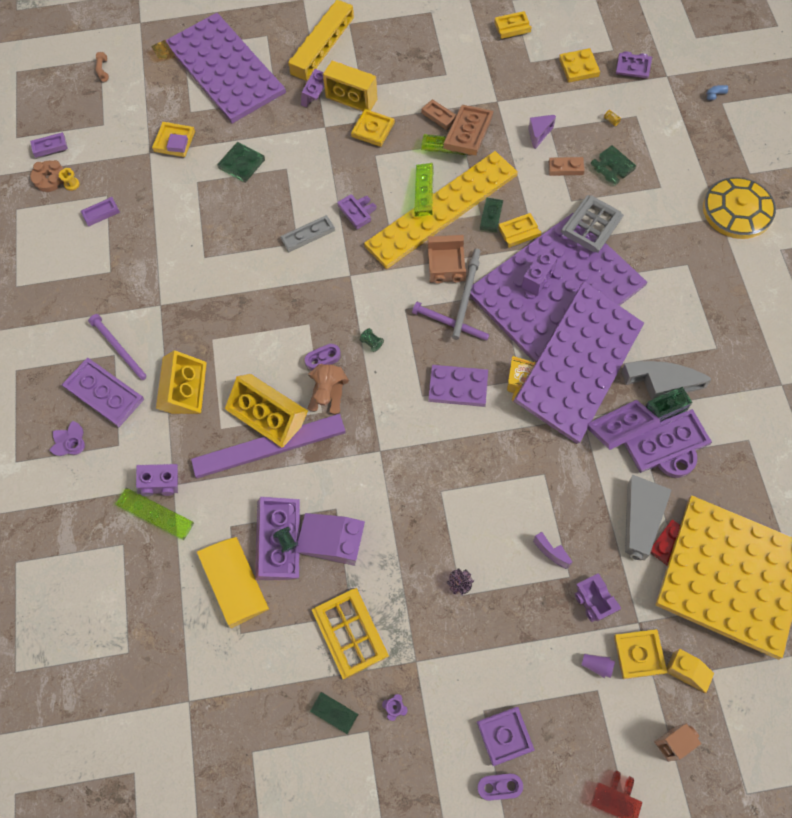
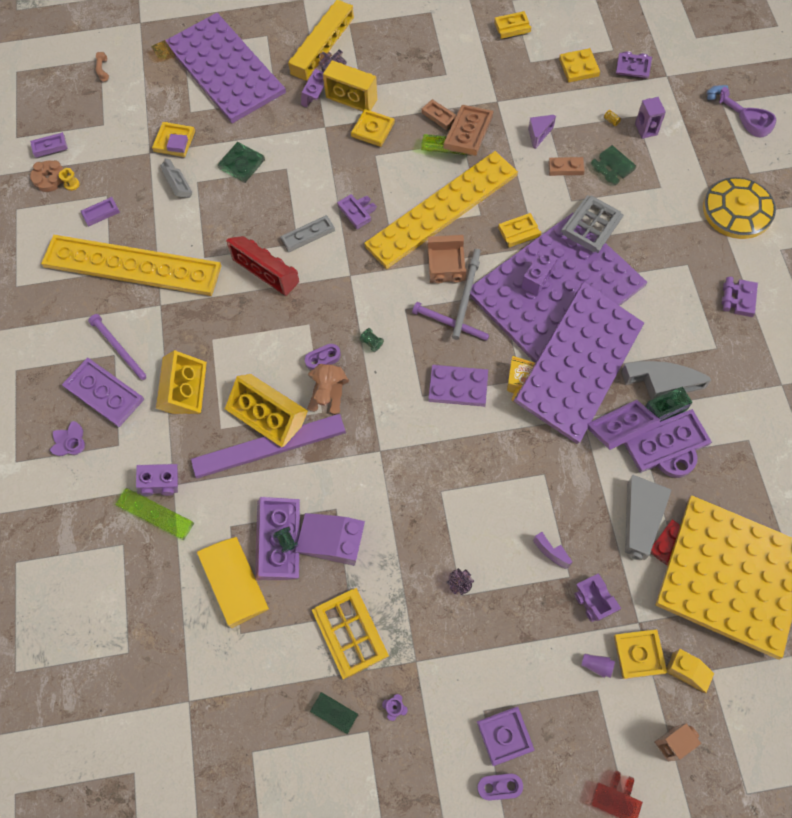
(132, 265): none -> yellow plate
(175, 179): none -> light grey hinge
(263, 264): none -> red slope
(325, 59): none -> hips
(424, 189): clear neon green tile -> none
(491, 214): clear green plate -> none
(650, 117): none -> medium lavender brick
(745, 297): none -> medium lavender plate
(755, 120): none -> medium lavender piece

